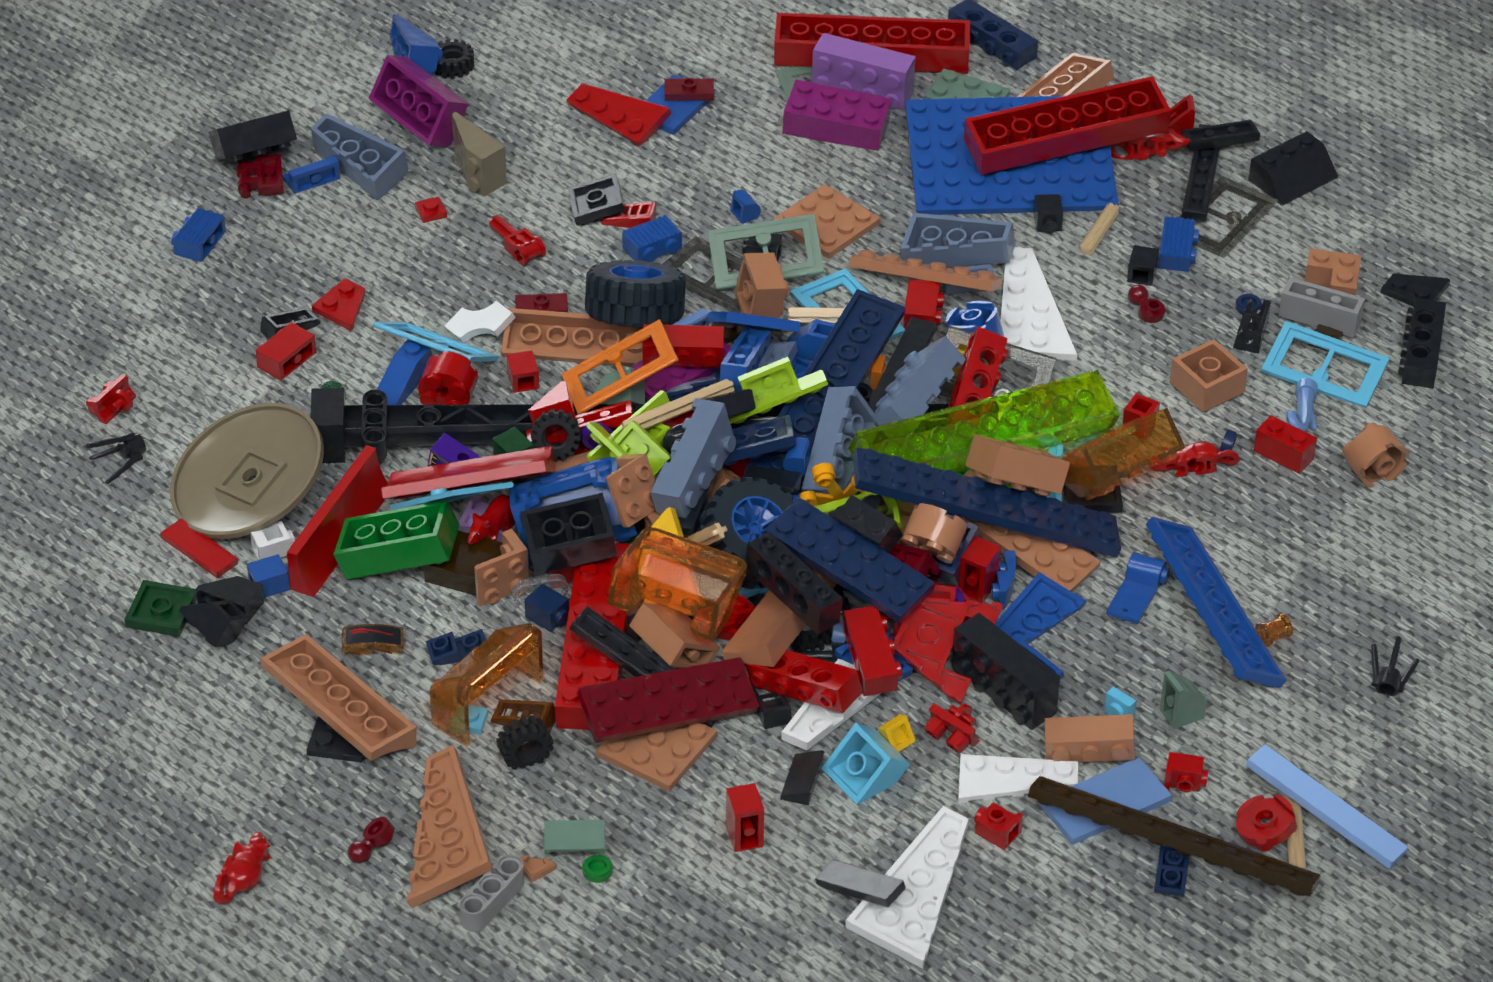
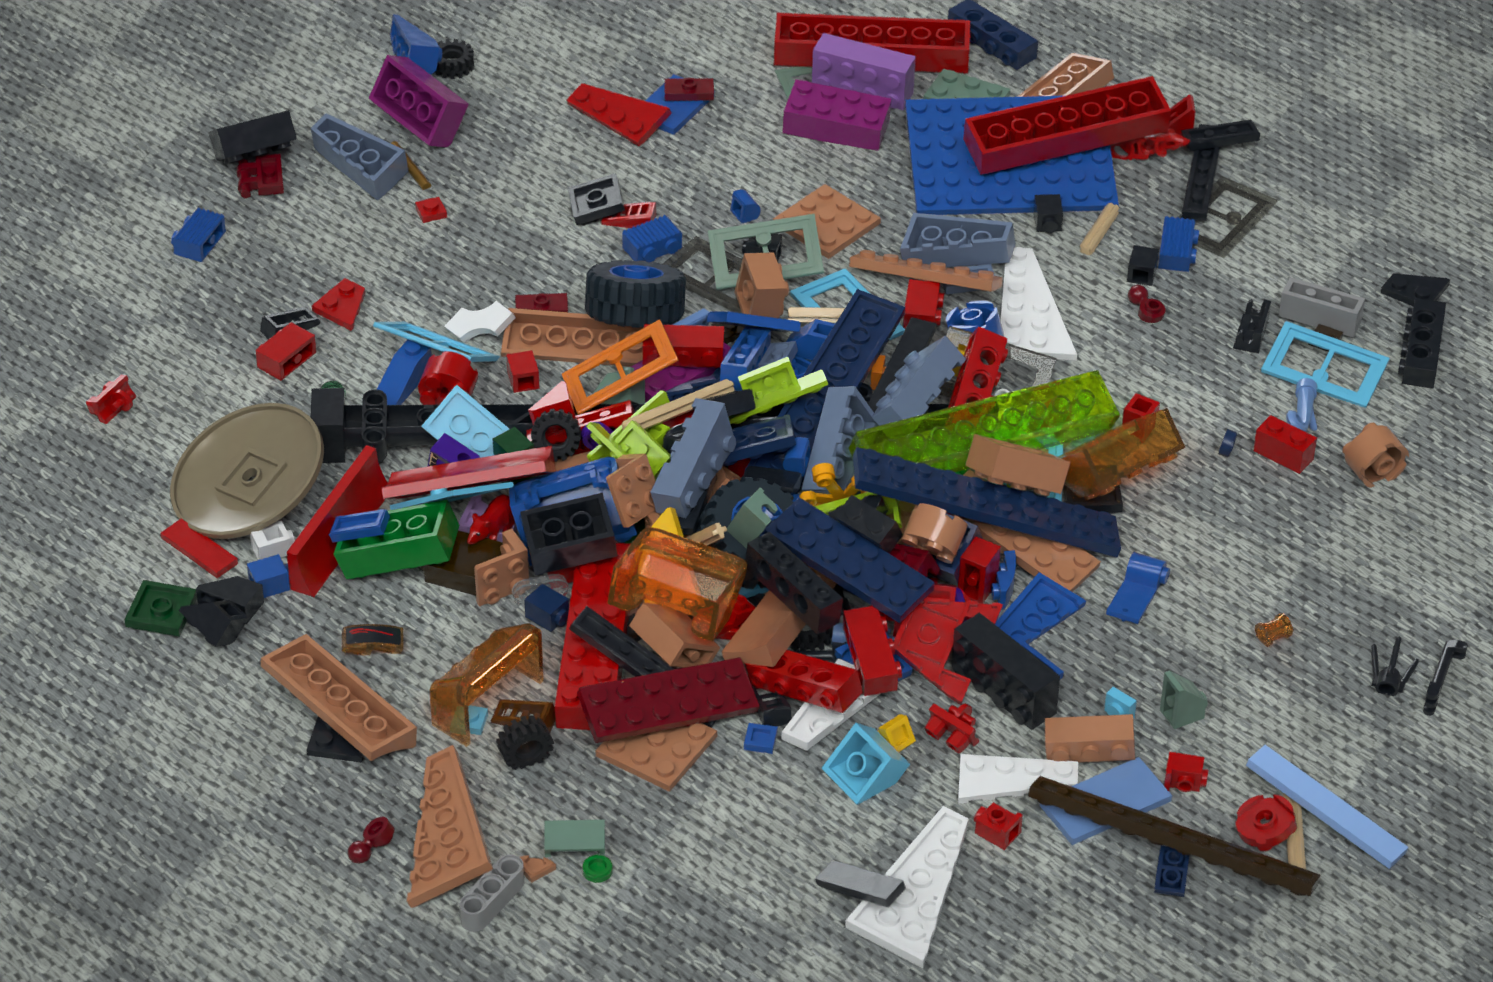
(130, 446): black plant -> none
(242, 869): red animal -> none
(313, 175): blue panel -> none
(359, 525): none -> blue tile
(414, 171): none -> pearl gold bar
(448, 650): dark blue slope -> none
(466, 422): none -> medium azure tile
(479, 156): dark tan slope -> none
(519, 243): red connector -> none
(745, 817): red brick -> none
(750, 519): none -> sand green hinge
(760, 738): none -> blue tile
(802, 777): black slope -> none
(1198, 458): red animal -> none
(1208, 375): nougat brick -> none
(1215, 603): blue plate -> none
(1242, 300): dark blue tile -> none
(1292, 168): black slope -> none
(1333, 270): nougat brick -> none
(1452, 649): none -> black hinge

